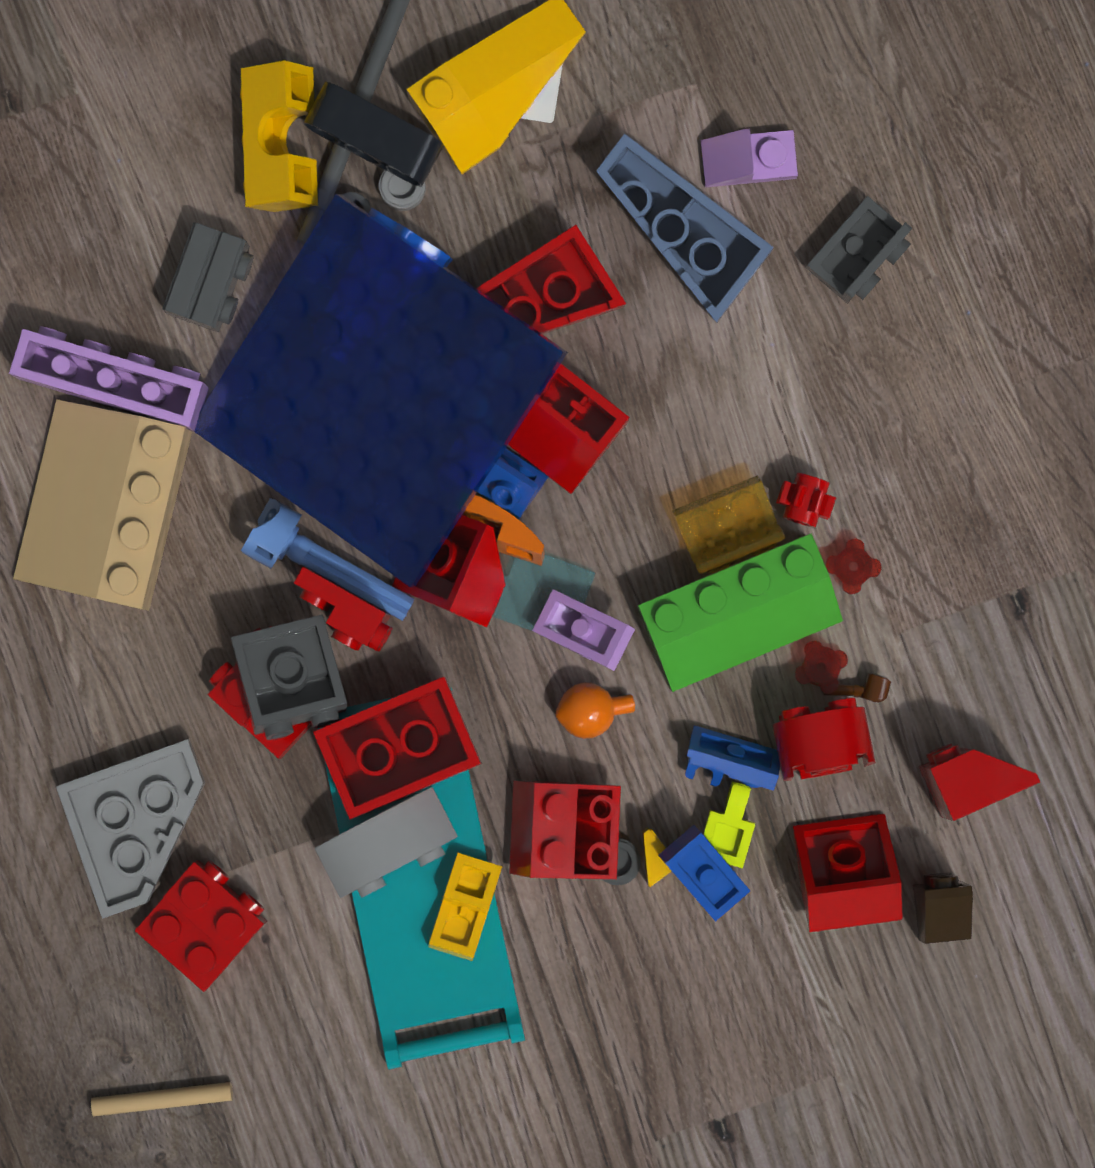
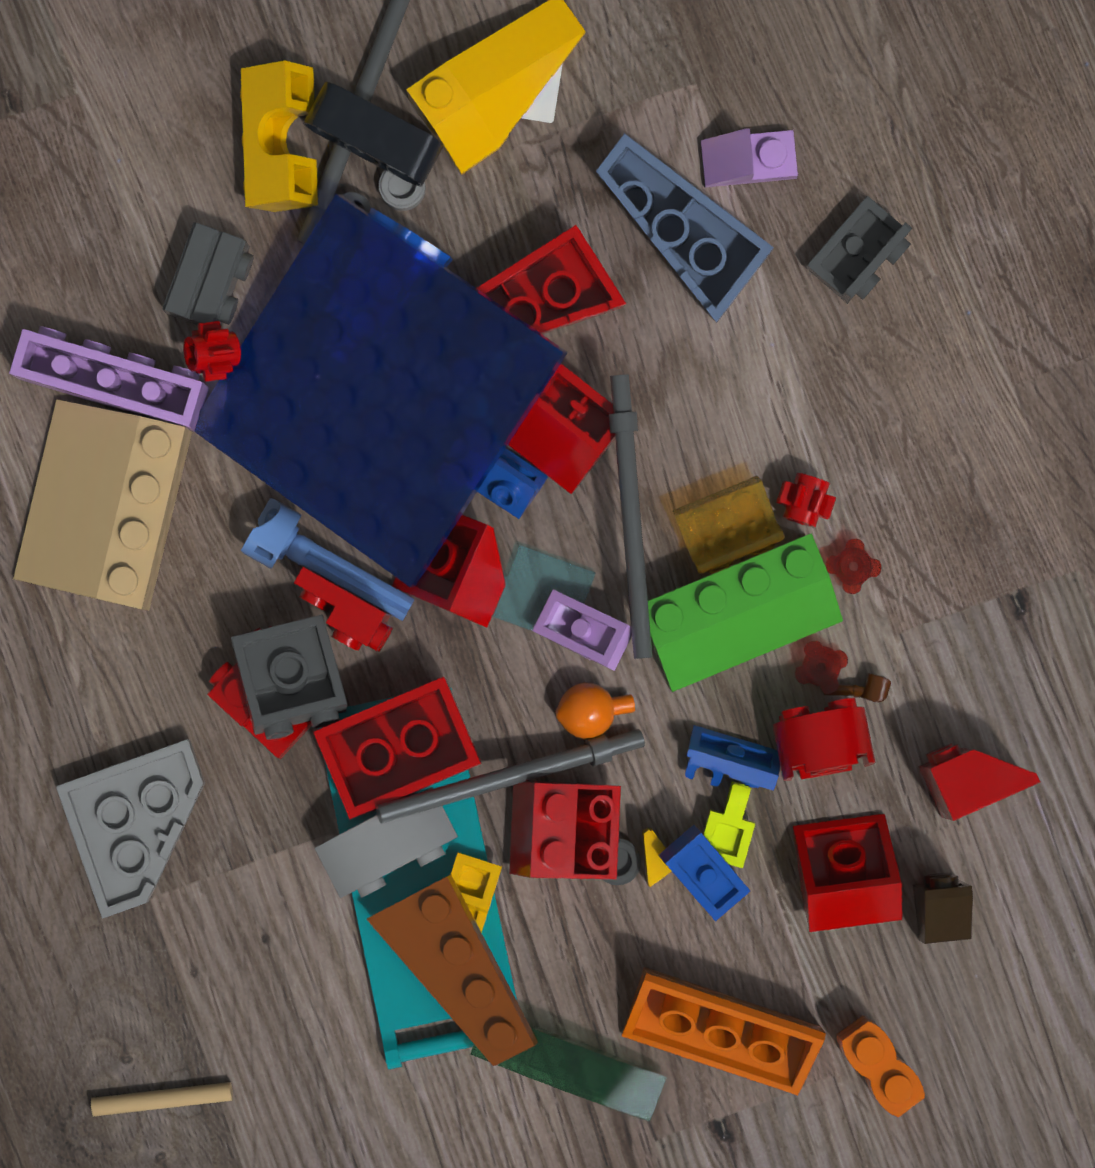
(202, 923): red plate -> none
(212, 351): none -> red gear
(454, 963): none -> dark orange wing
(513, 537): orange slope -> none
(587, 1073): none -> clear green slope
(594, 751): none -> dark grey bar
(624, 423): none -> dark grey bar
(723, 1031): none -> orange slope
(875, 1058): none -> orange brick

